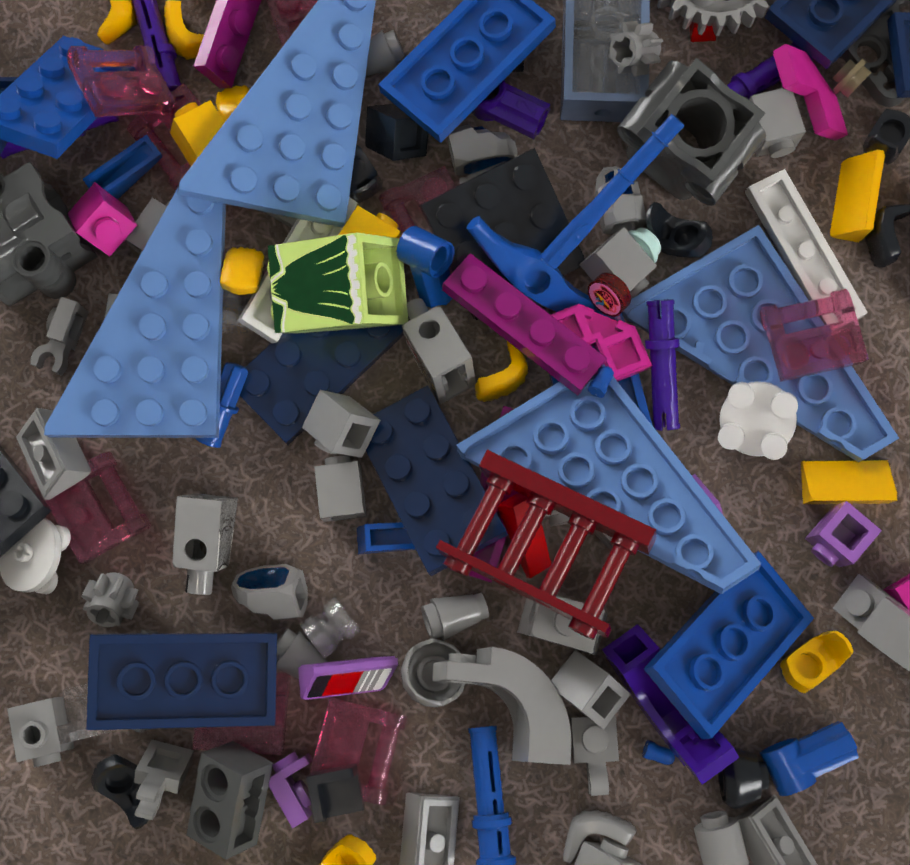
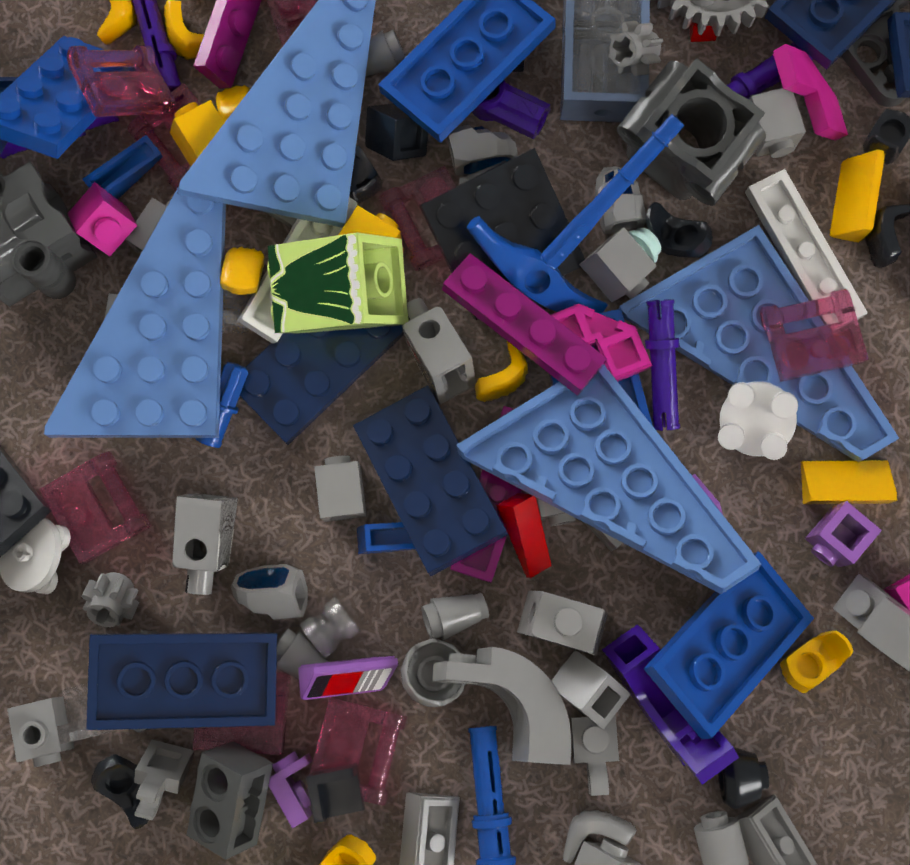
(53, 461): light grey slope -> none
(64, 329): light grey plate -> none
(340, 424): light grey brick -> none
(429, 263): blue piece -> none
(585, 517): dark red fence -> none
(601, 381): blue piece -> none
(609, 294): clear red tile -> none
(658, 753): blue piece -> none
(798, 762): blue piece -> none
(850, 77): dark tan plate -> none

